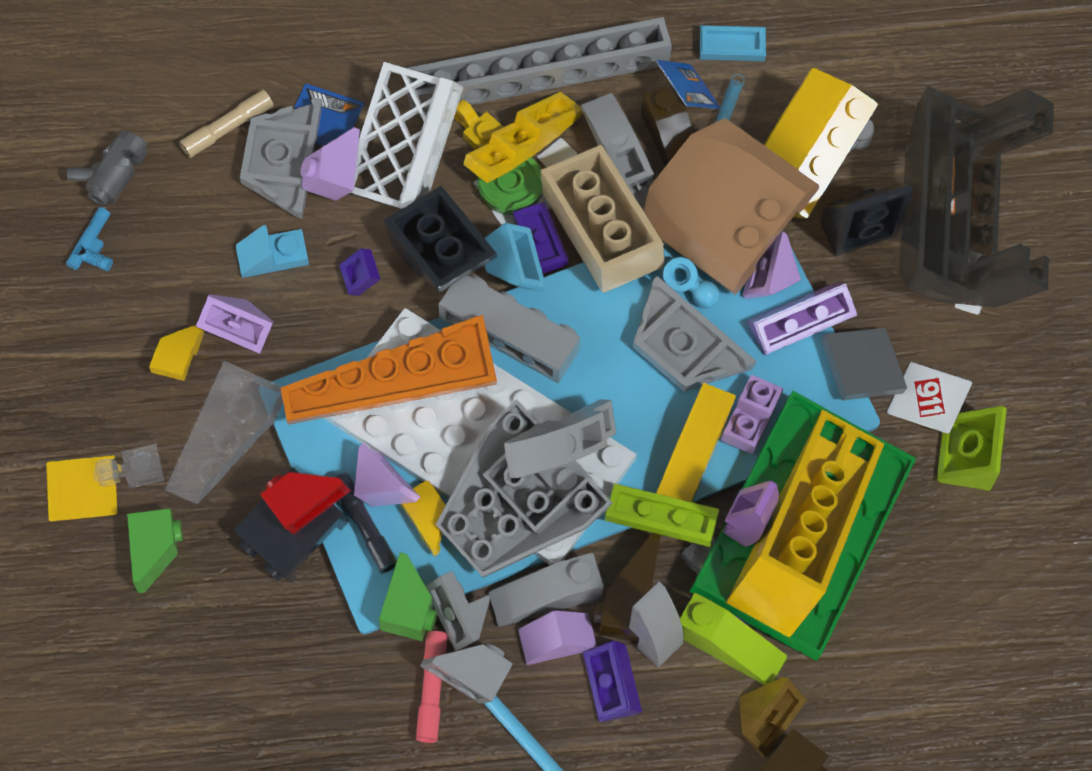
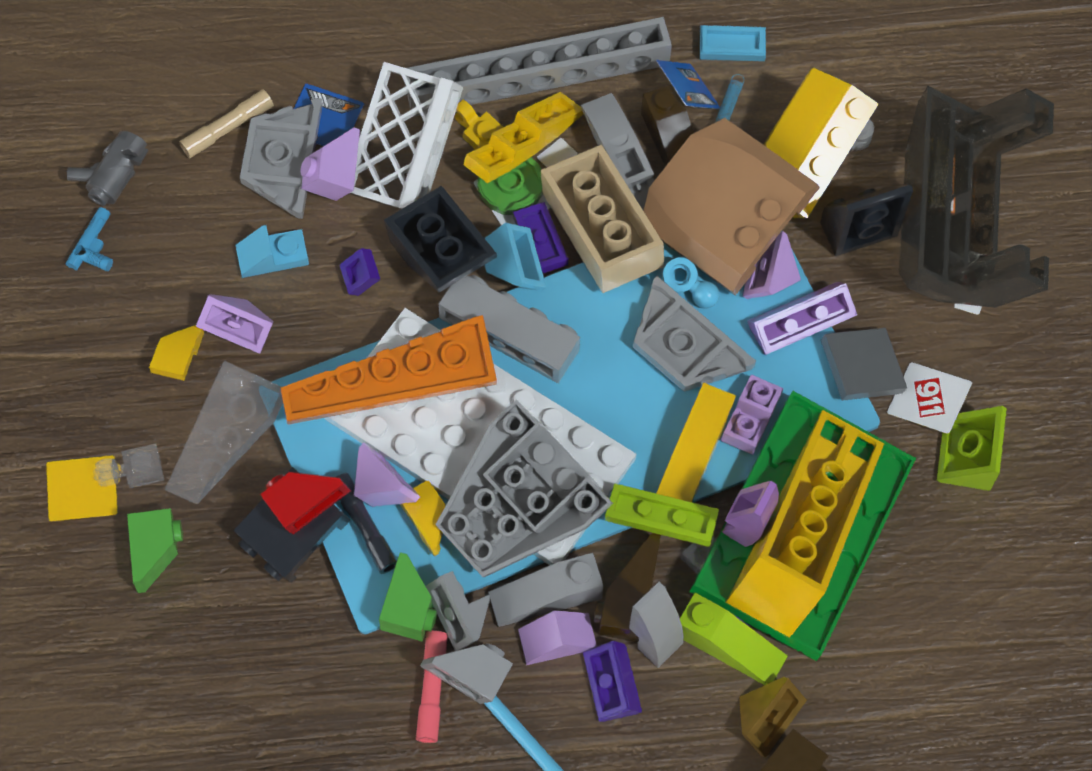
(561, 441): light grey slope -> none

